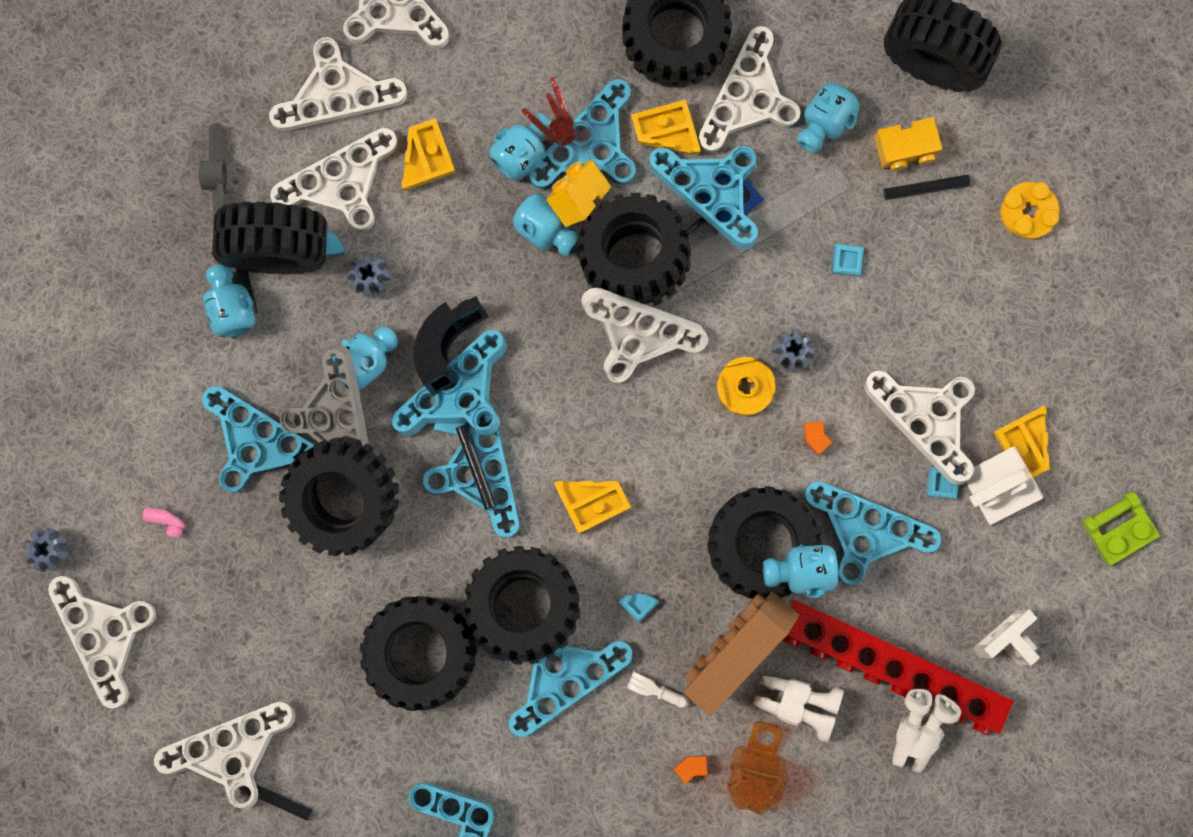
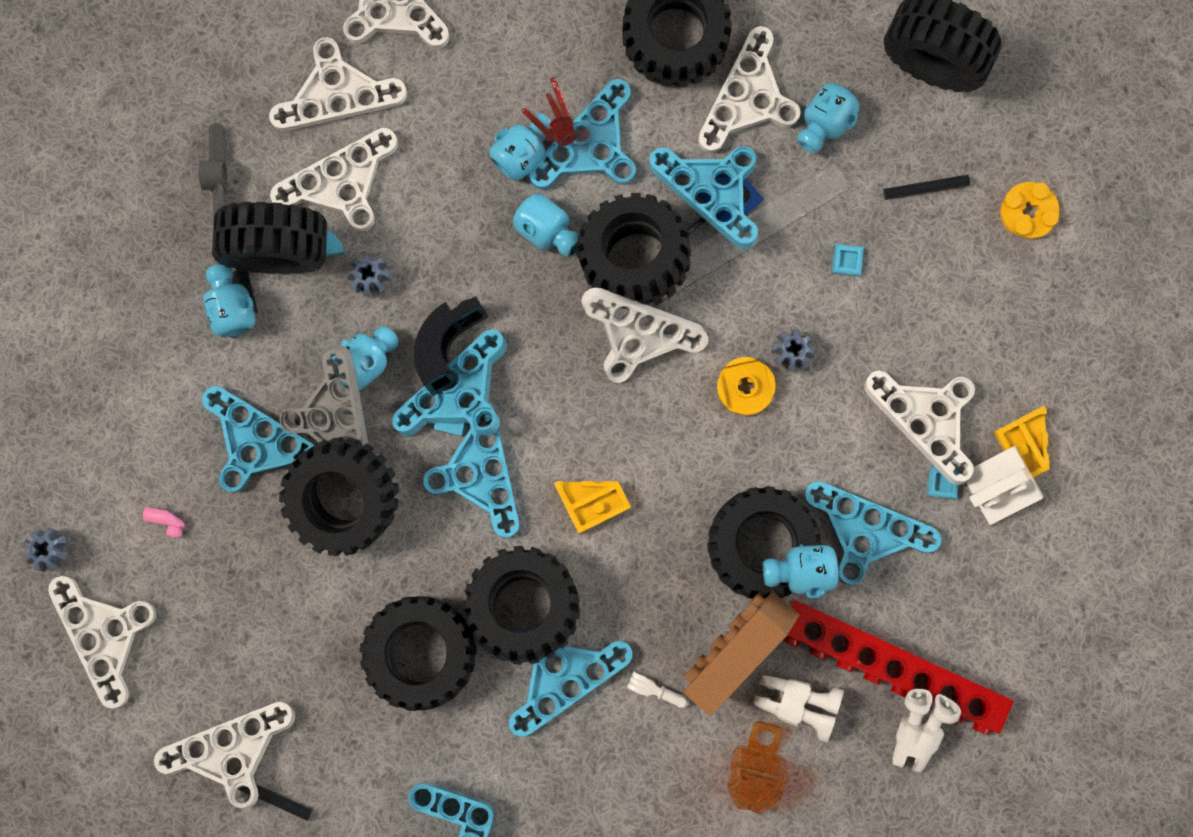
(425, 155): yellow wing -> none
(475, 467): black bar -> none
(575, 193): yellow brick -> none
(638, 605): medium azure tile -> none
(667, 127): yellow wing -> none
(691, 767): orange piece -> none
(815, 437): orange piece -> none
(910, 145): yellow brick -> none
(1008, 637): white bracket -> none
(1125, 537): lime plate -> none

